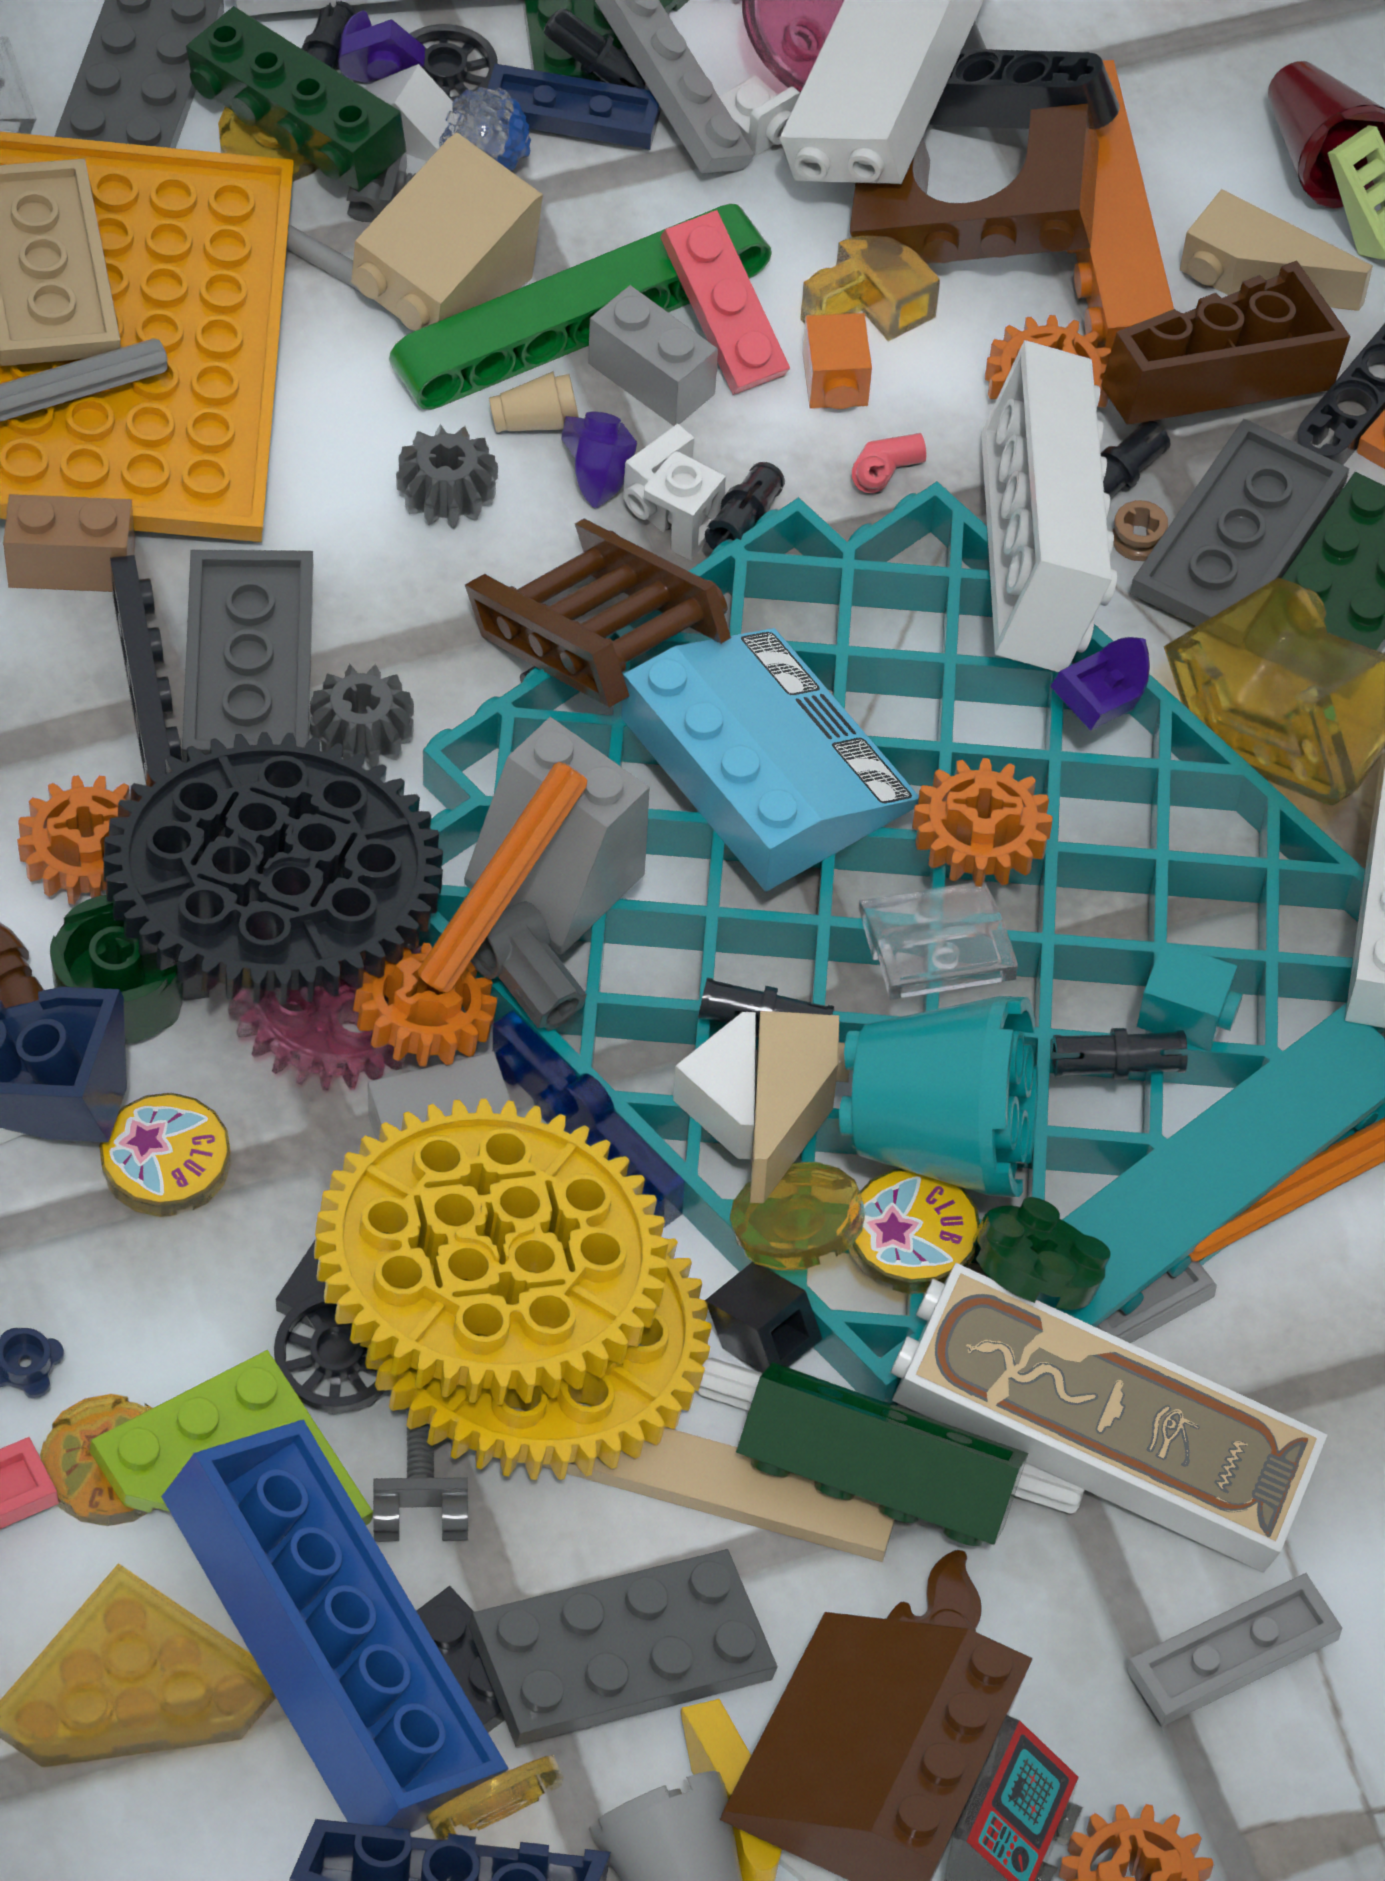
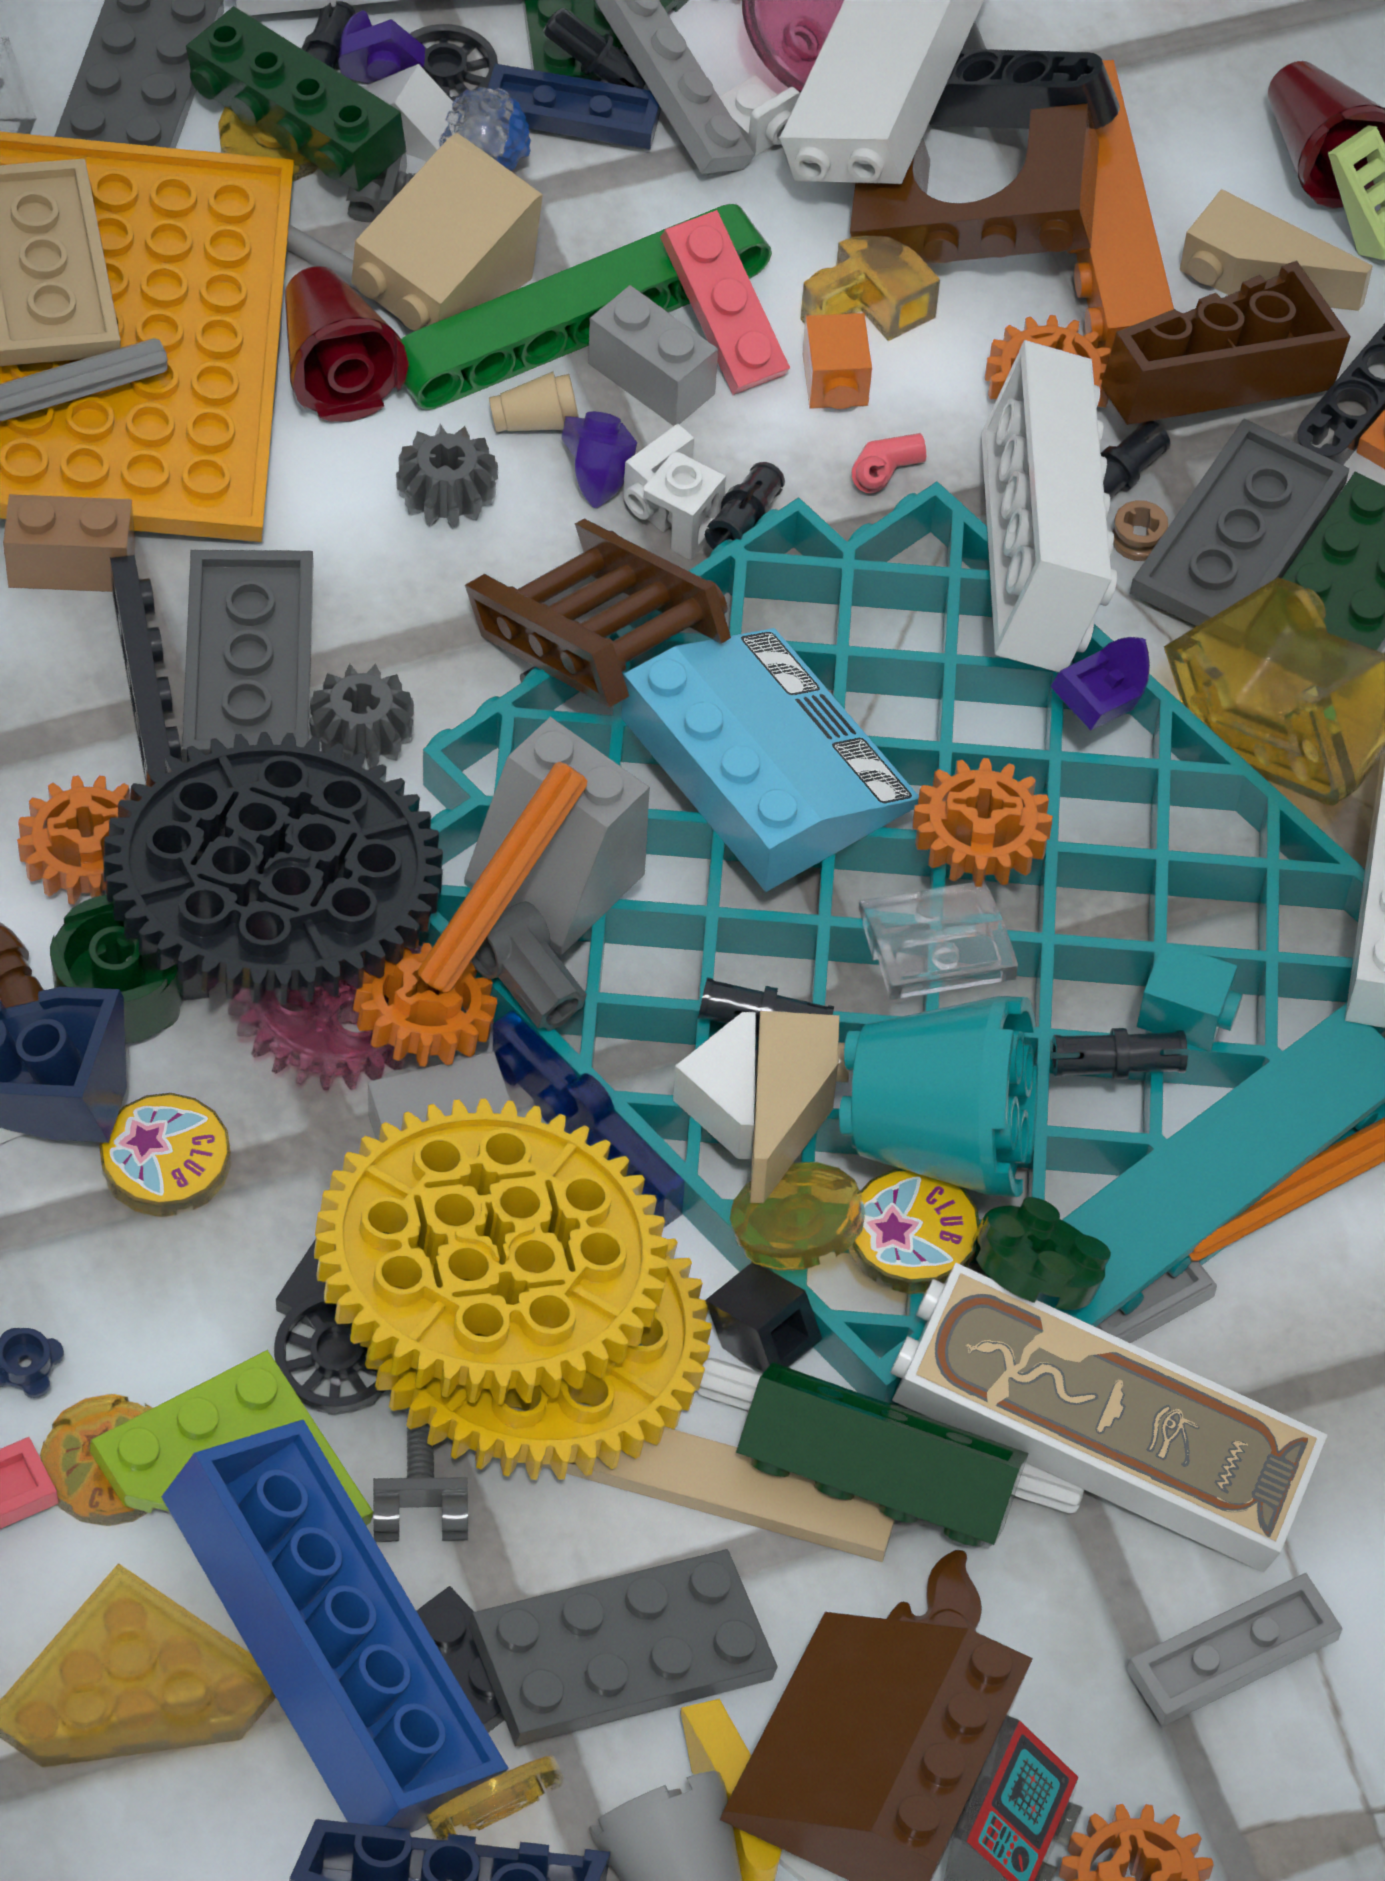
(339, 348): none -> dark red cone

